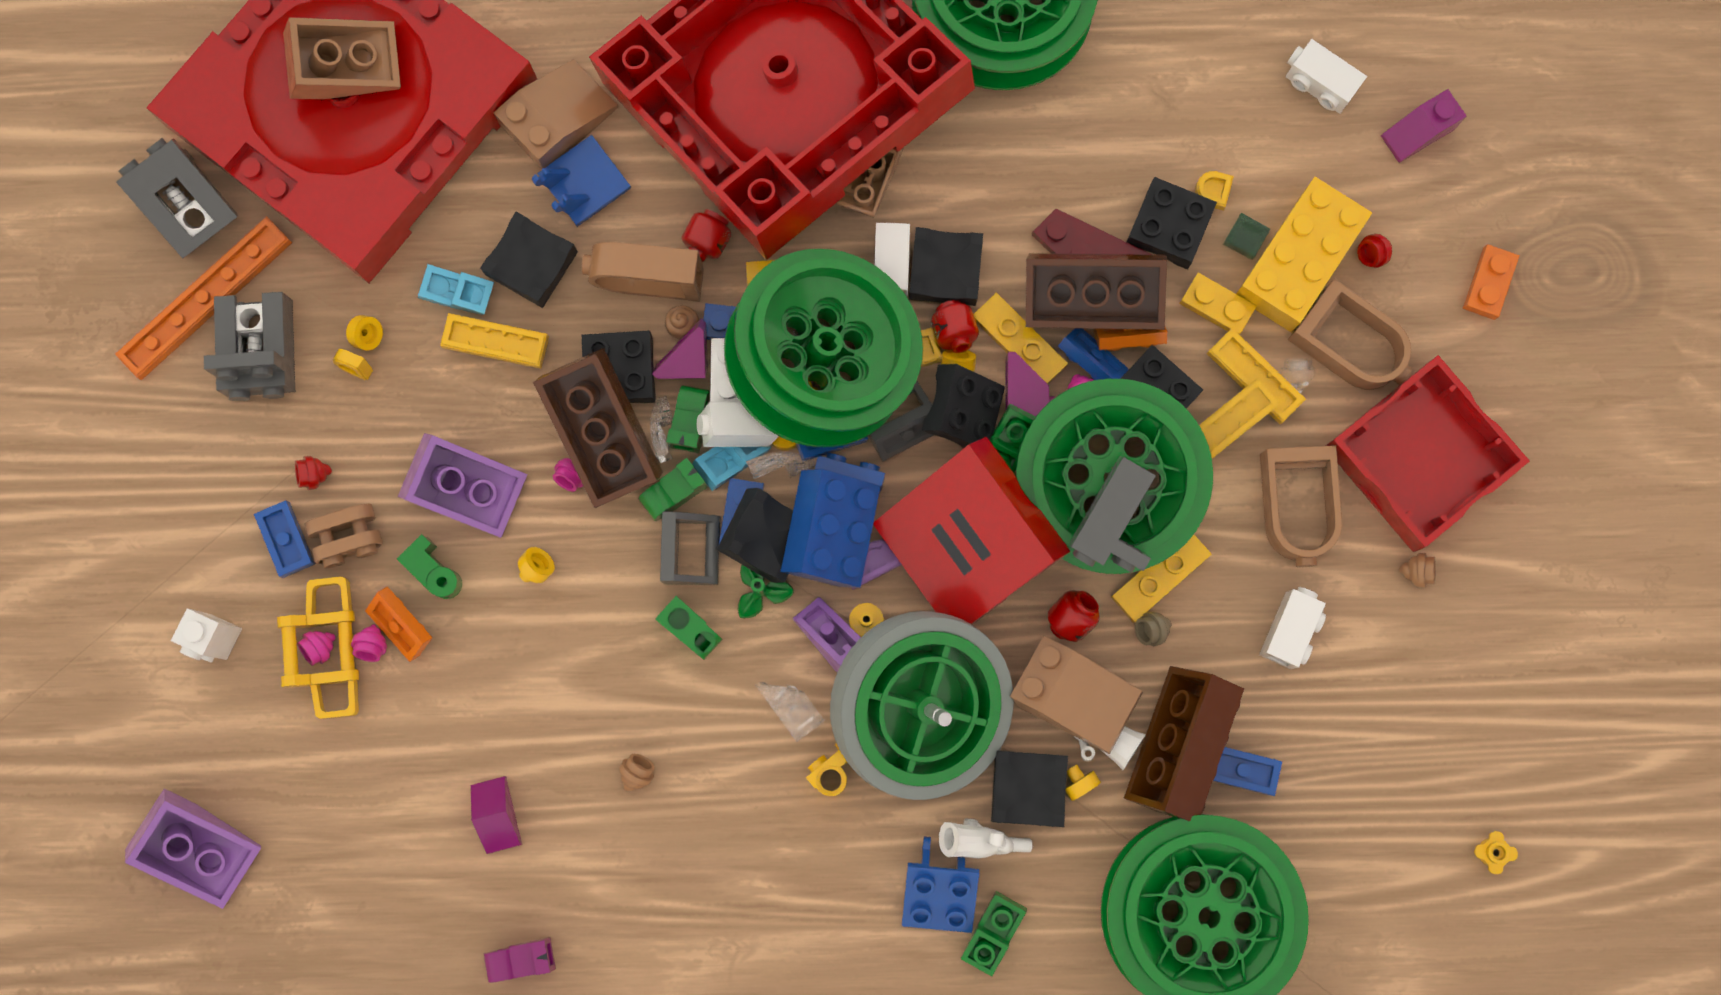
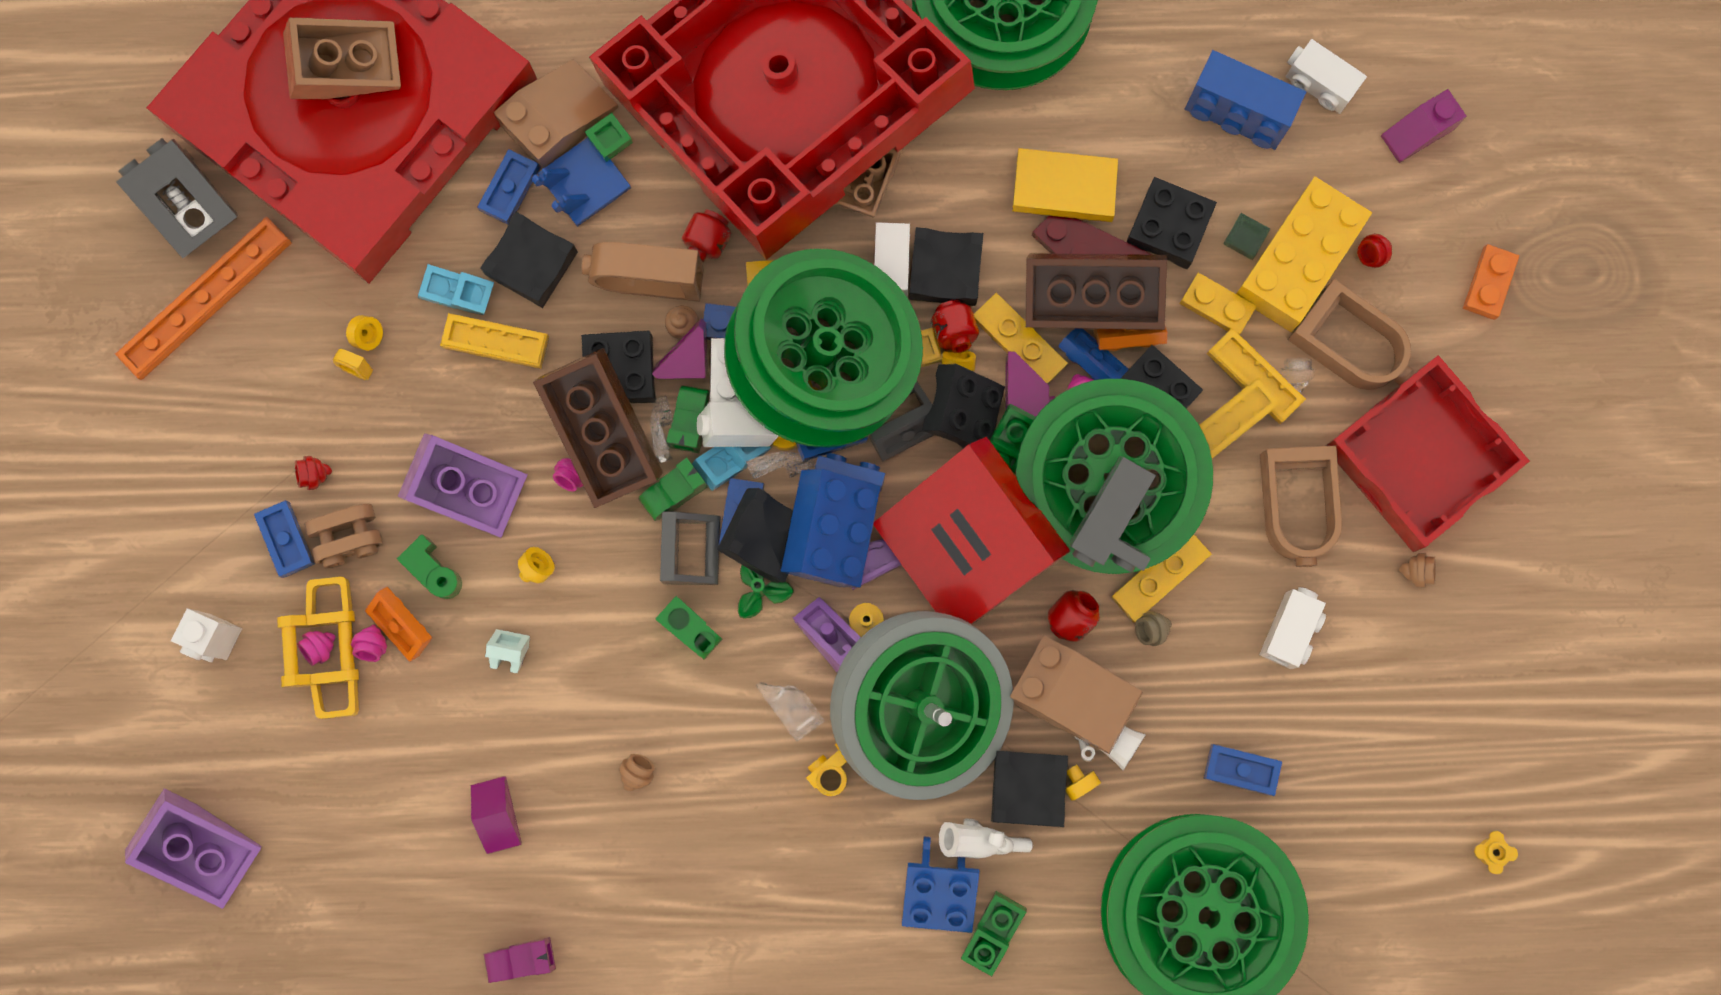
(255, 371): dark grey brick -> none
(507, 647): none -> light aqua tile
(508, 186): none -> blue plate
(609, 137): none -> green tile
(1065, 185): none -> yellow tile
(1184, 743): reddish brown brick -> none
(1215, 186): yellow tile -> none
(1244, 100): none -> blue brick

